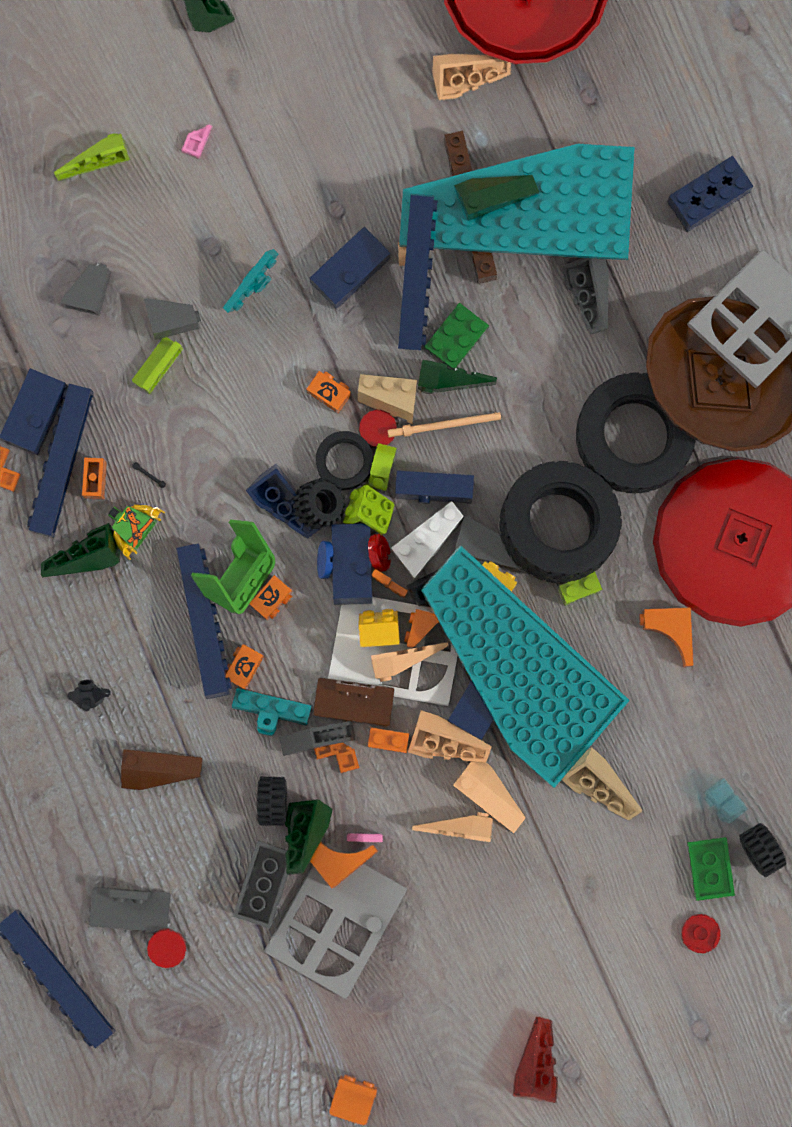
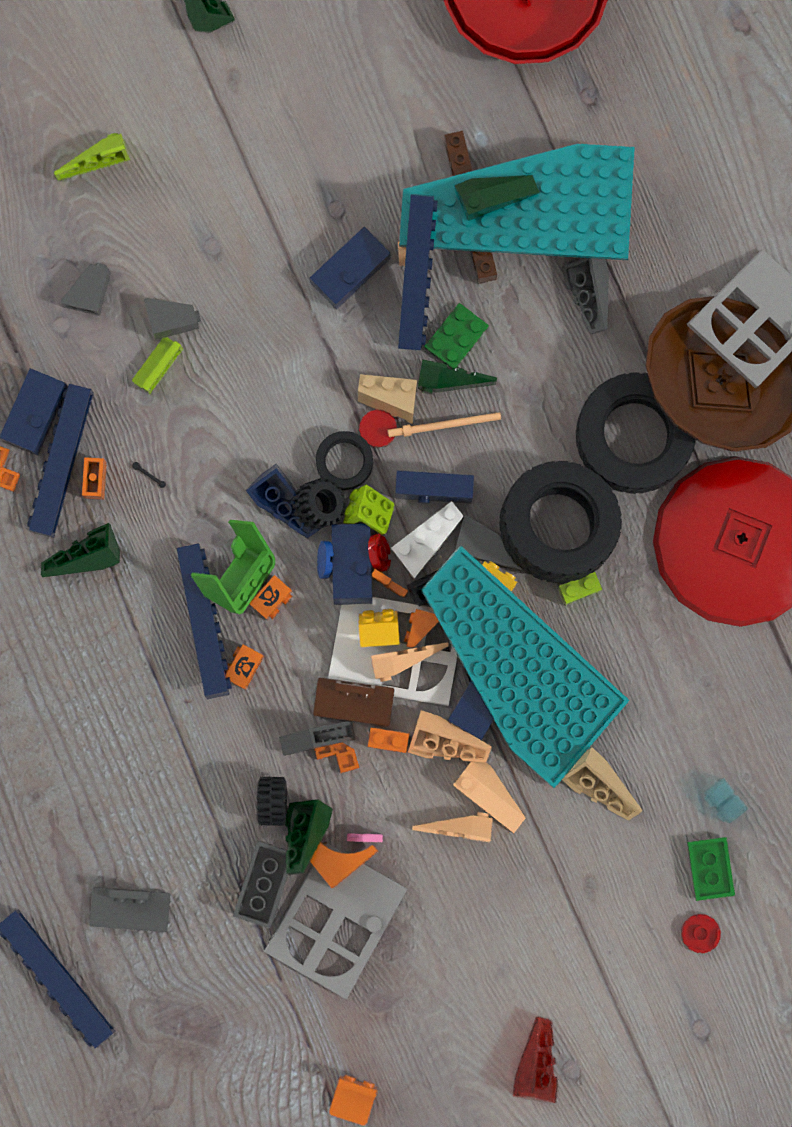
(88, 695): black rock -> none
(133, 526): torso -> none
(151, 769): reddish brown wedge -> none
(166, 948): red tile -> none
(196, 141): bright pink tile -> none
(254, 281): teal plate -> none
(270, 710): teal plate -> none
(329, 391): orange brick -> none
(382, 467): lime brick -> none
(465, 72): light nougat wedge -> none
(675, 625): orange arch -> none
(710, 205): dark blue brick -> none
(762, 849): black tyre -> none

